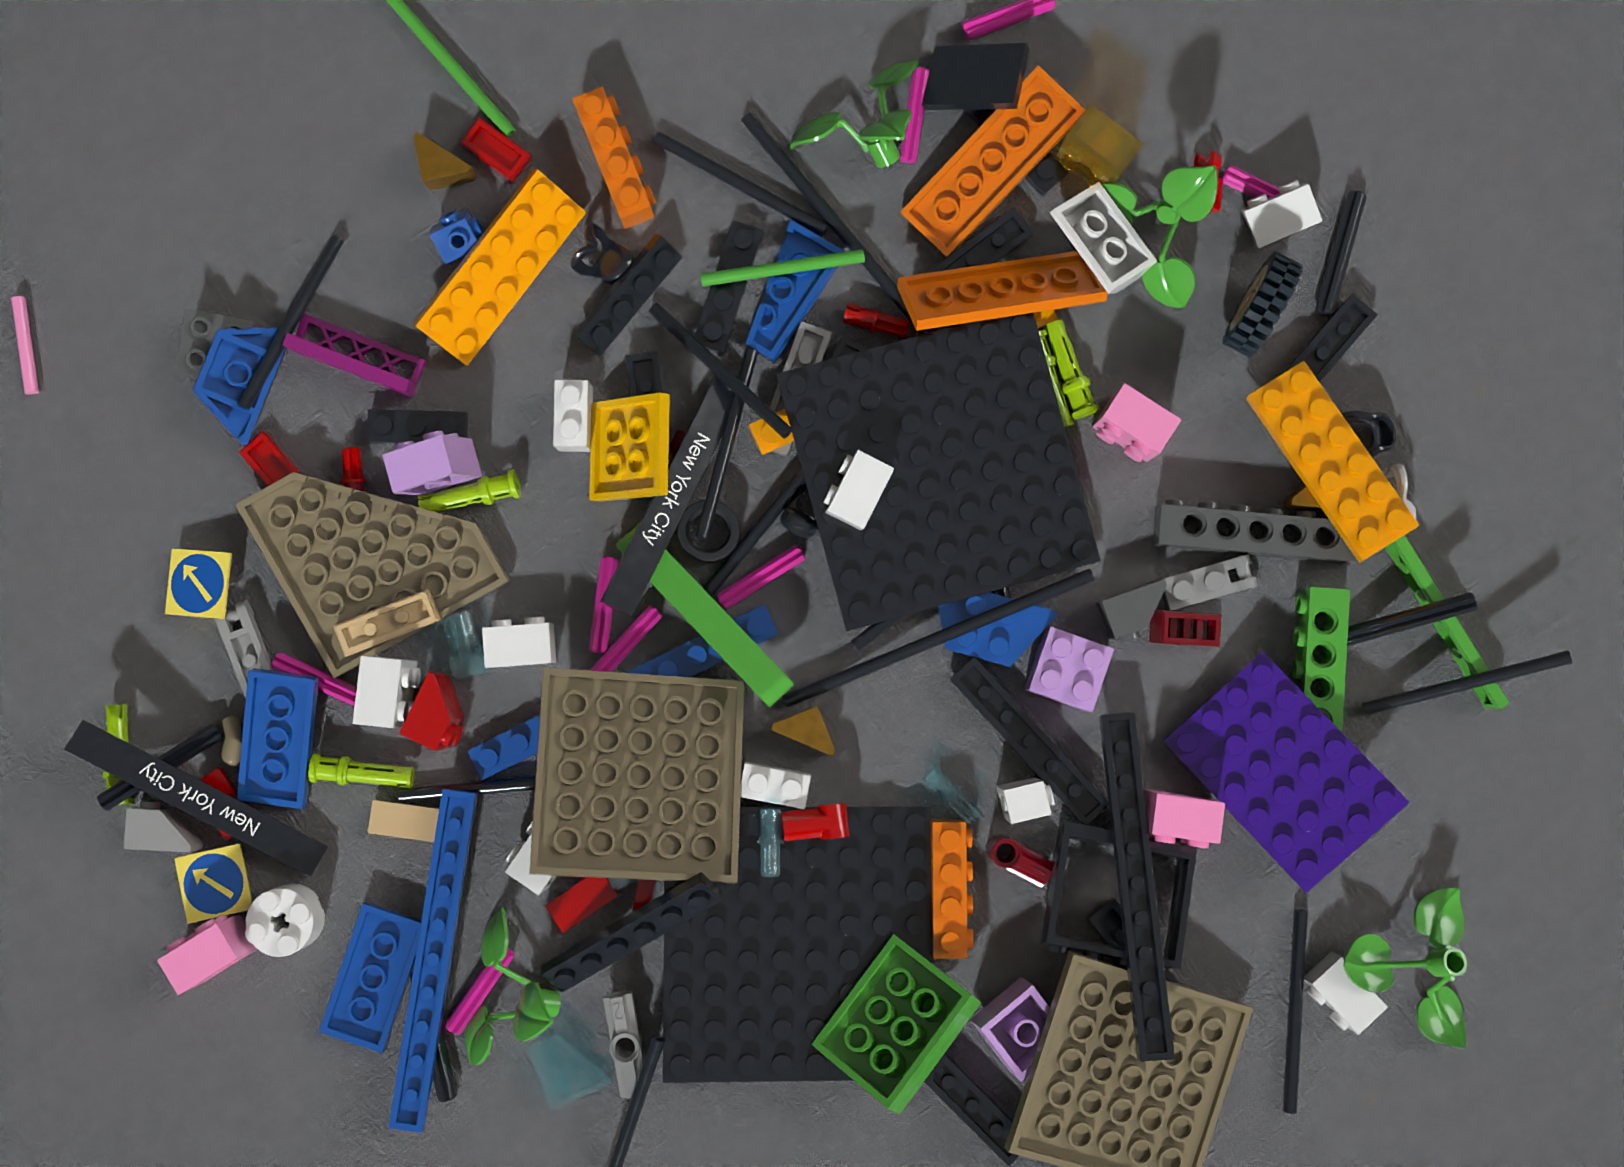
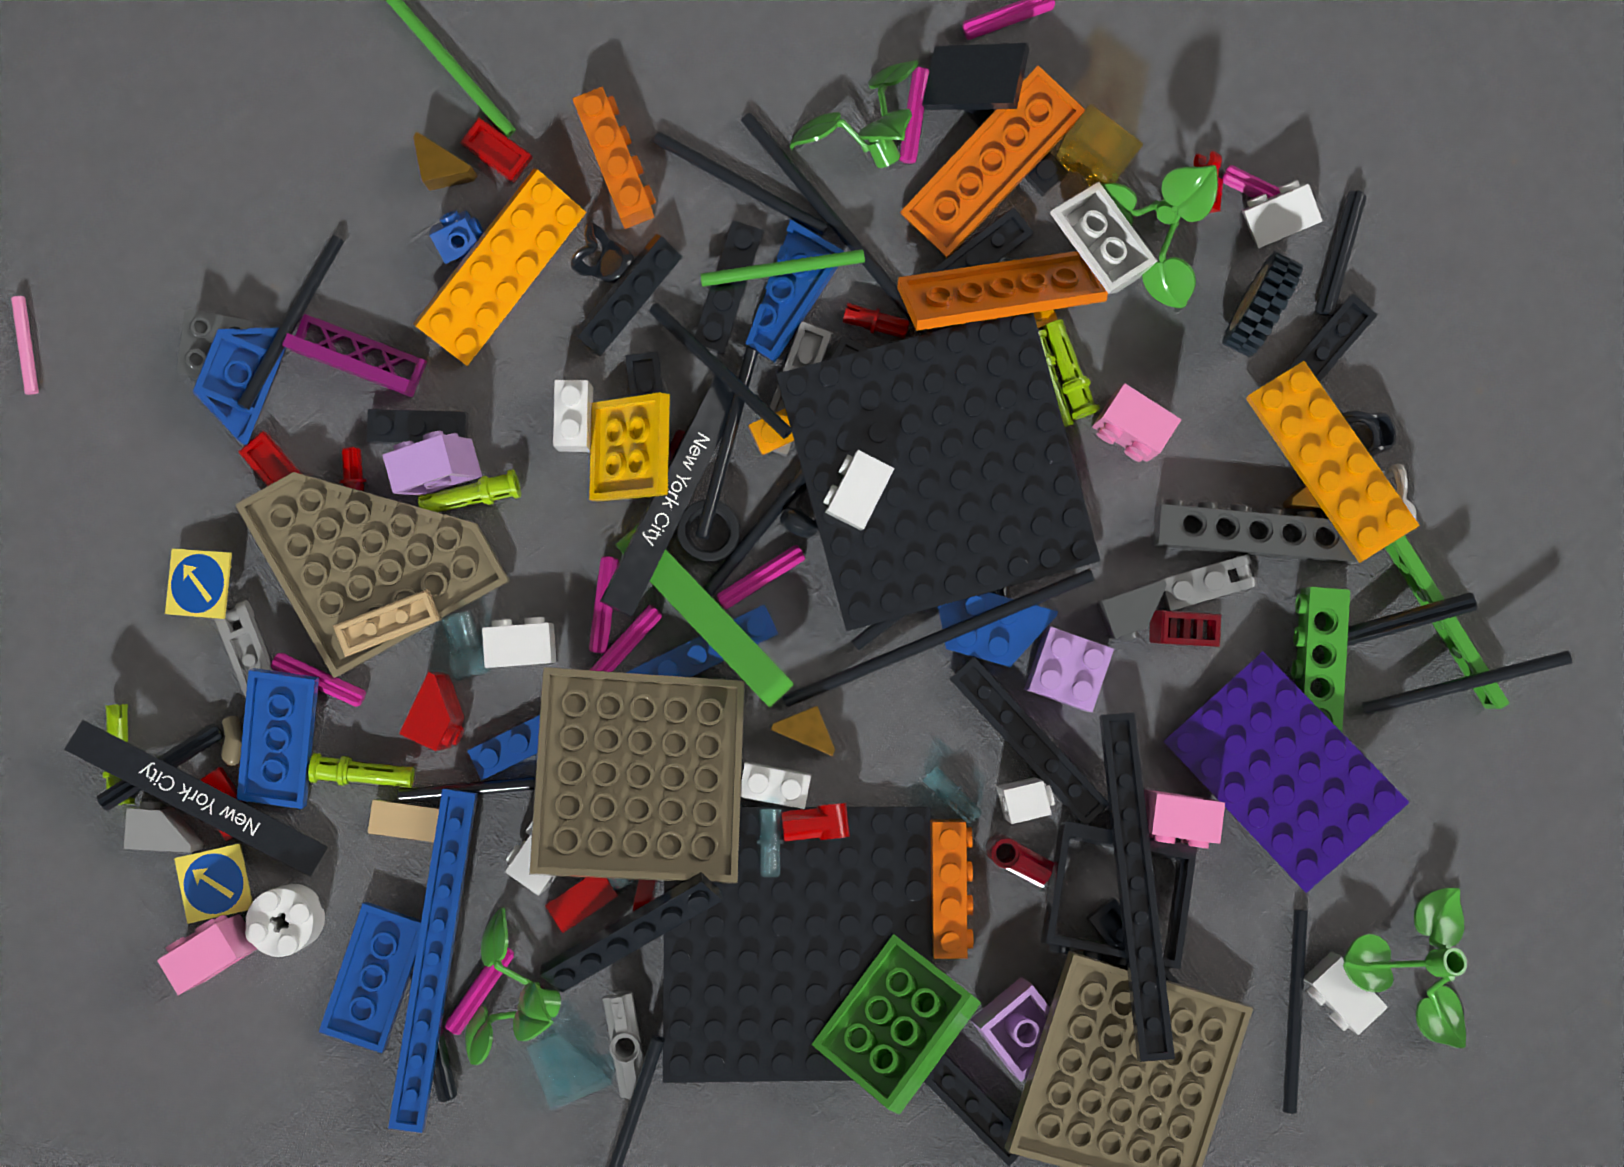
(385, 691): white brick -> none

